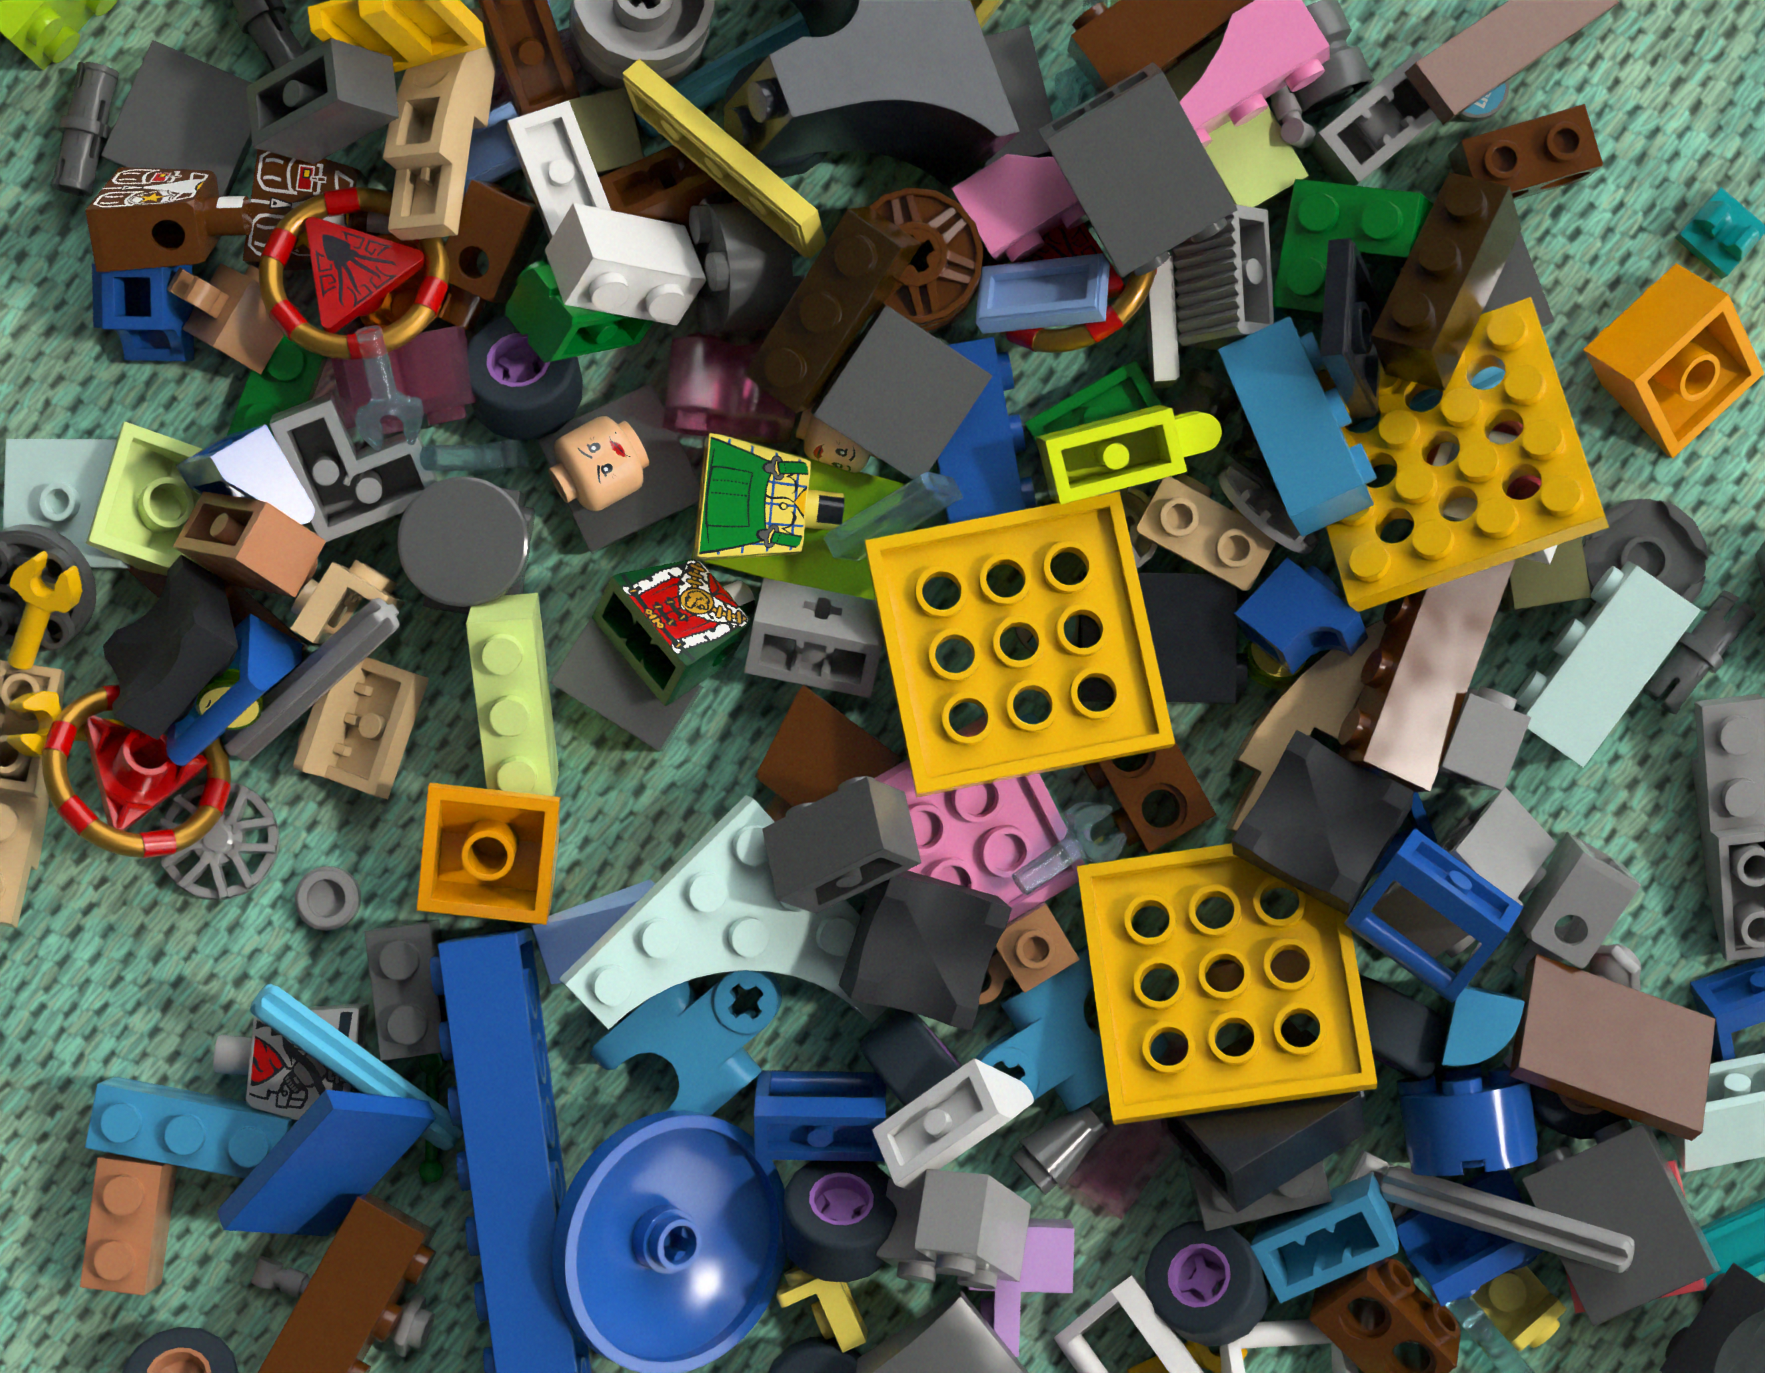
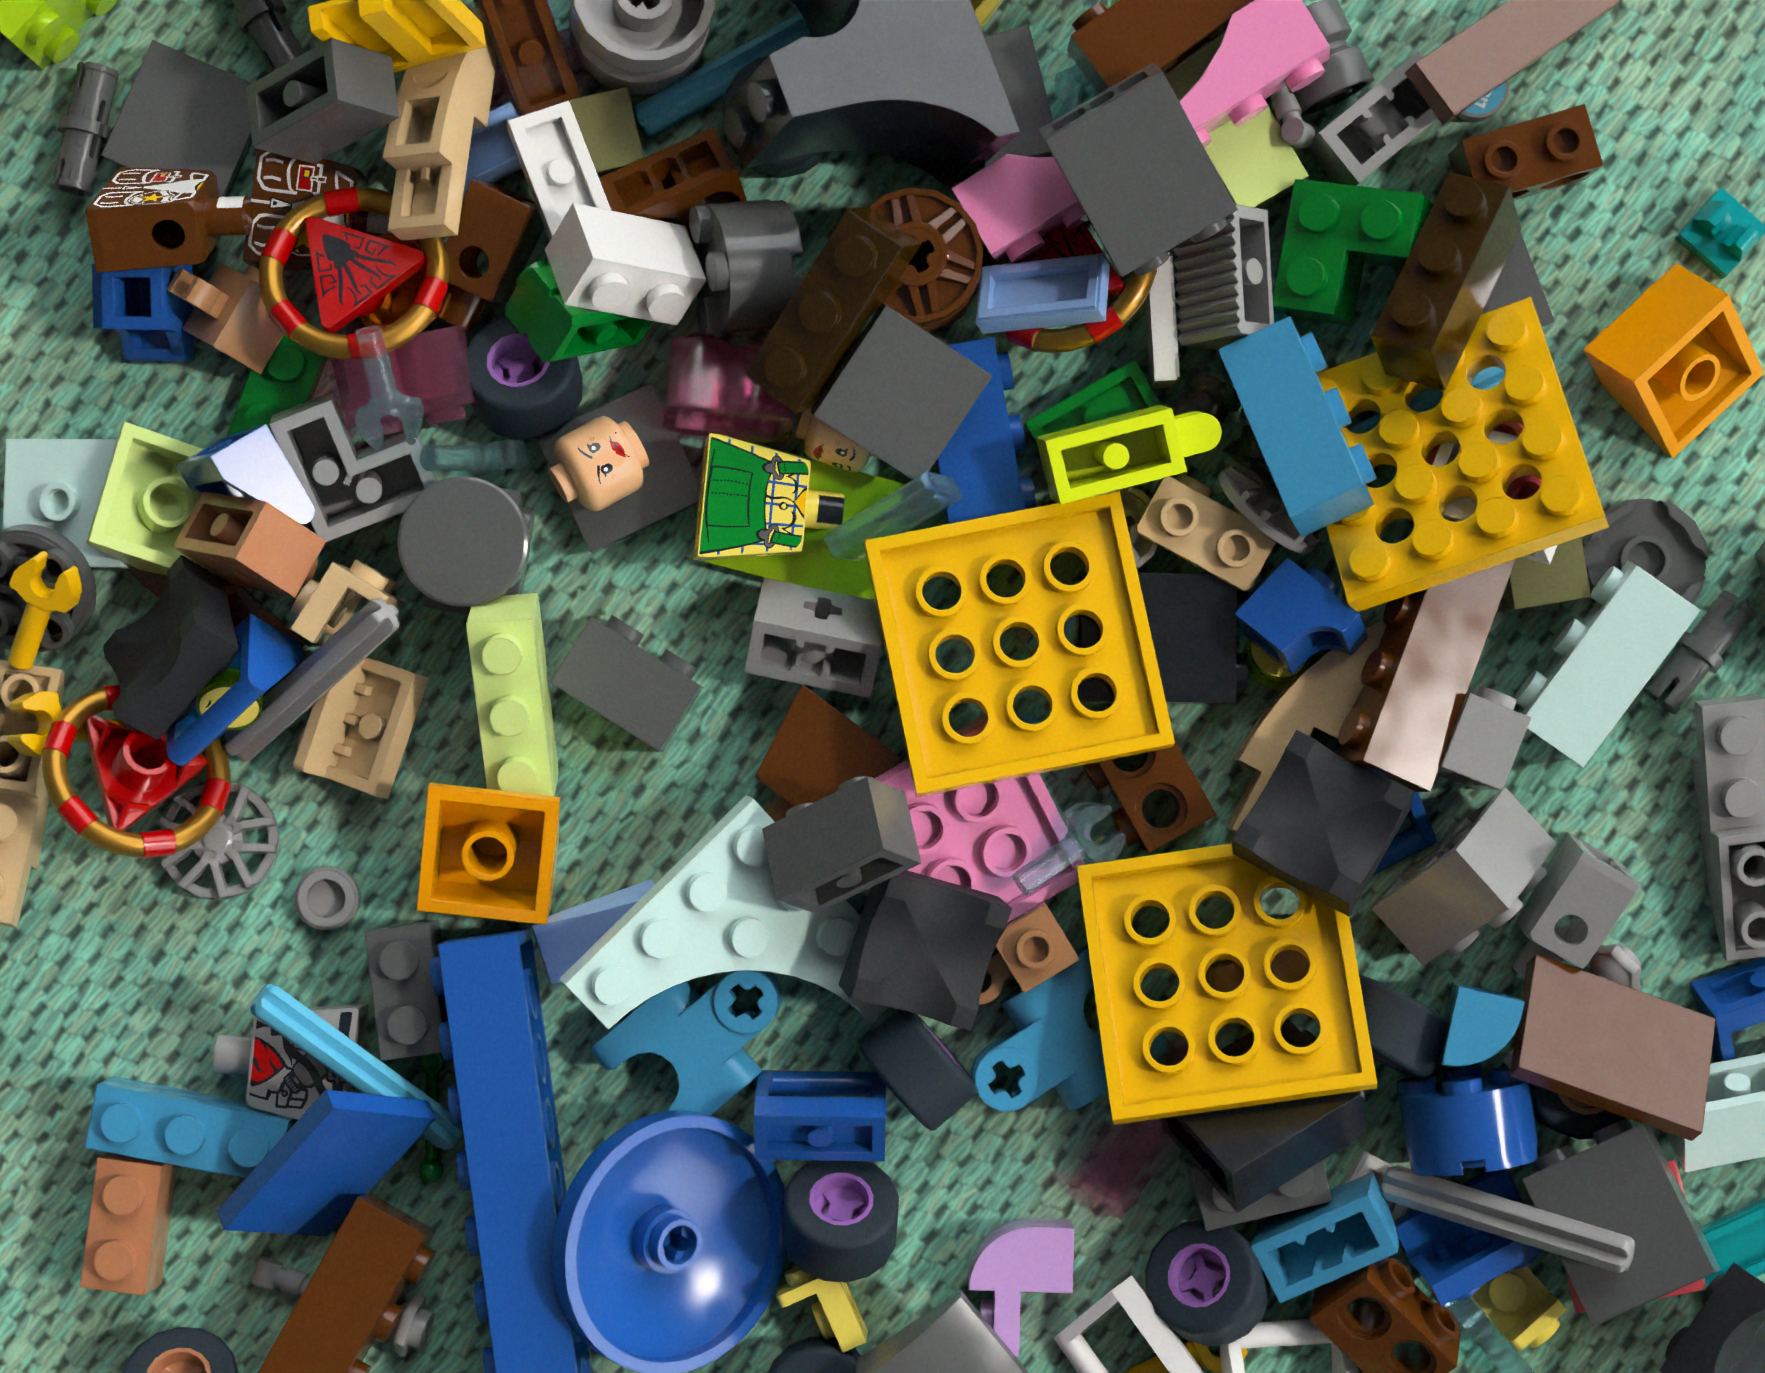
(674, 623): torso -> none
(724, 159): light yellow tile -> none
(949, 1120): white tile -> none
(957, 1228): light grey brick -> none
(1058, 1148): dark grey cone -> none
(1349, 318): black tile -> none
(1451, 891): blue tile -> none

